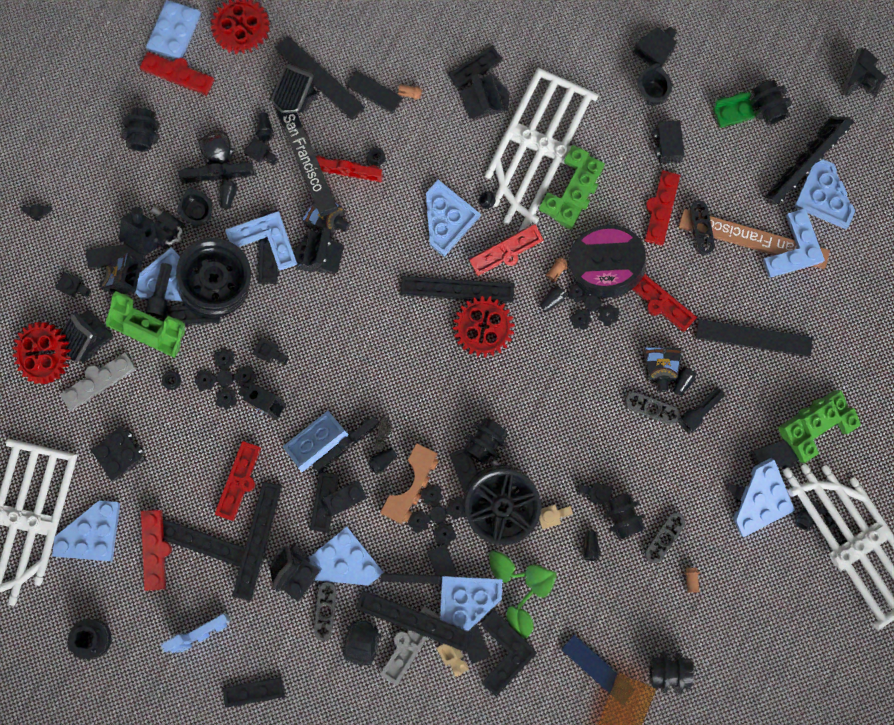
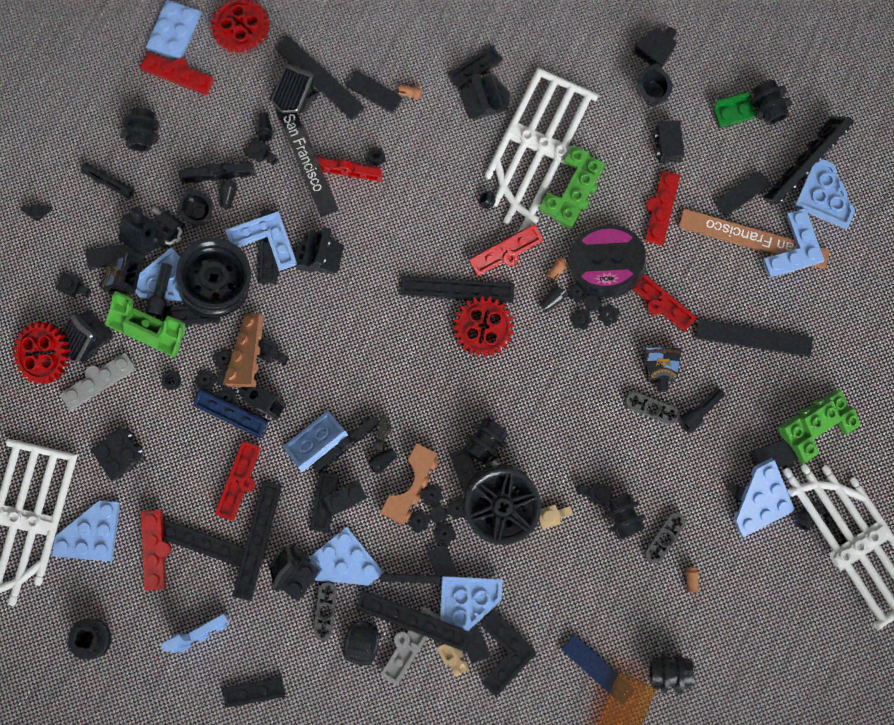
(101, 177): none -> black pin
(216, 147): black helmet -> none
(231, 412): none -> dark blue tile
(243, 359): none -> nougat wing
(332, 221): torso -> none
(447, 217): light blue plate -> none
(537, 578): bright green plant -> none
(591, 547): black cone -> none
(684, 381): black cone -> none
(694, 215): black beam -> none
(742, 193): none -> black tile
(864, 73): black piece -> none

